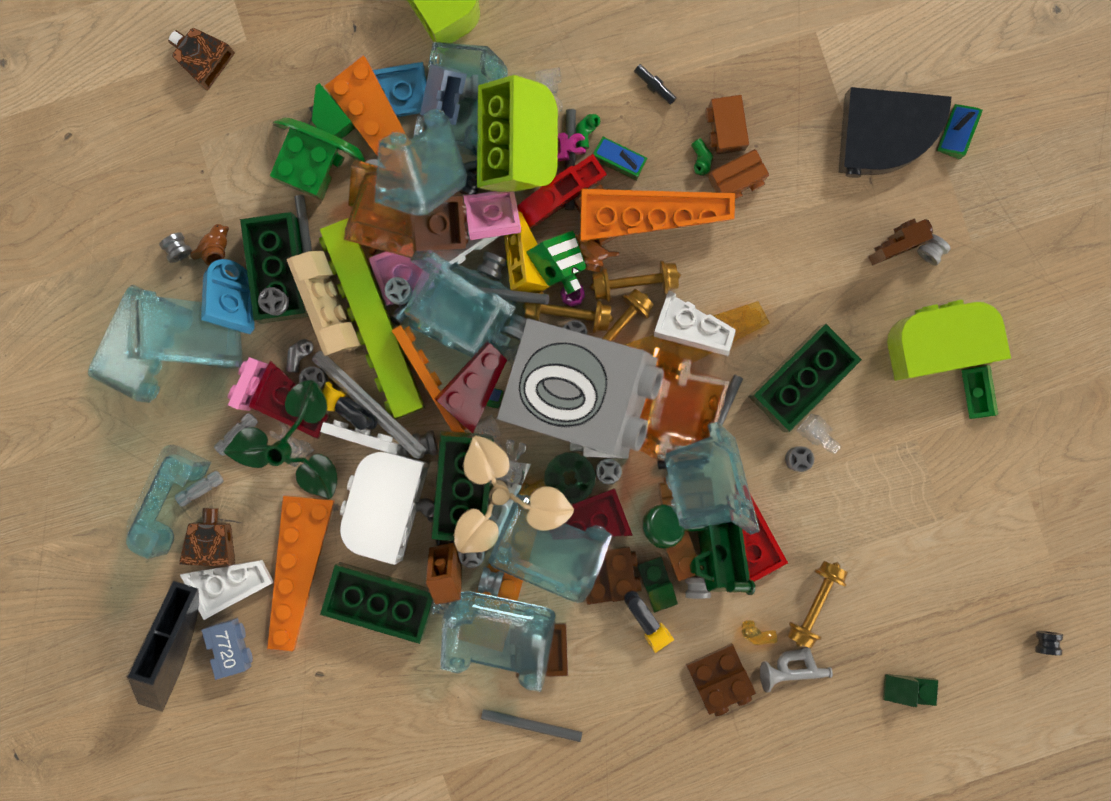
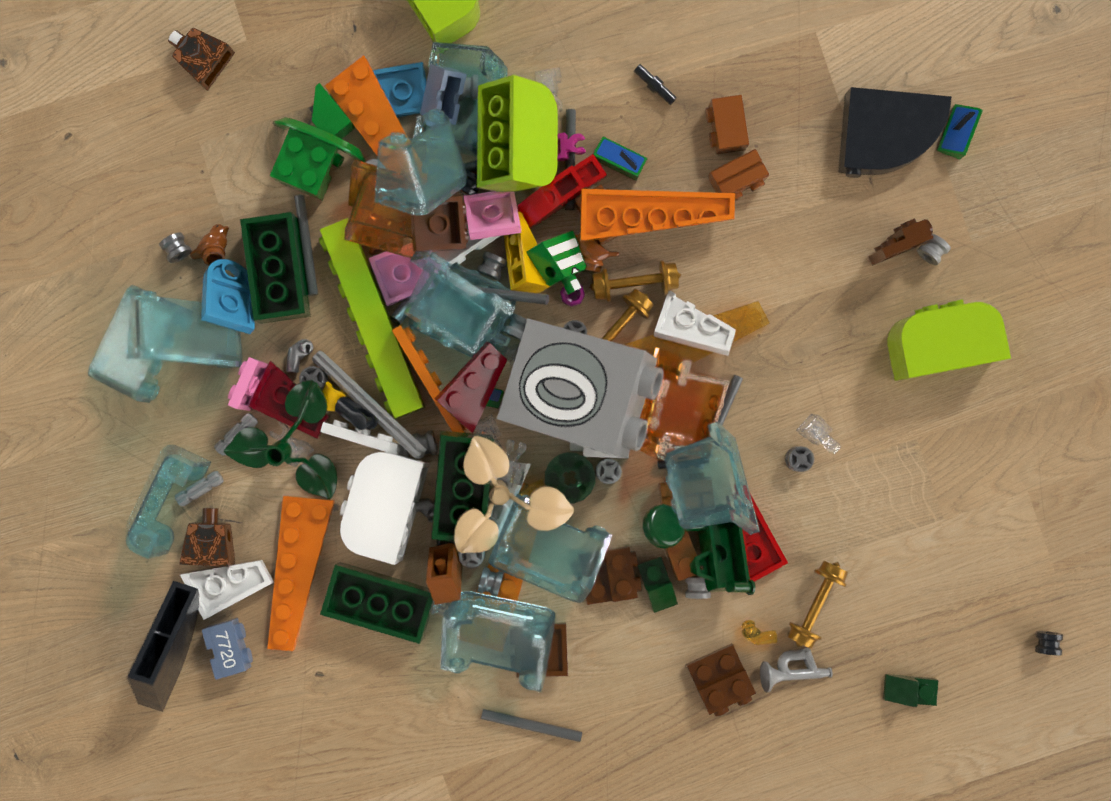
(268, 299): flat silver wheel -> none
(322, 302): tan piece -> none
(396, 287): light grey wheel -> none
(586, 127): green arm -> none
(600, 316): pearl gold piece -> none
(601, 511): dark red wing -> none
(655, 633): black piece -> none
(704, 158): green arm -> none
(805, 378): dark green brick -> none
(979, 392): green slope -> none

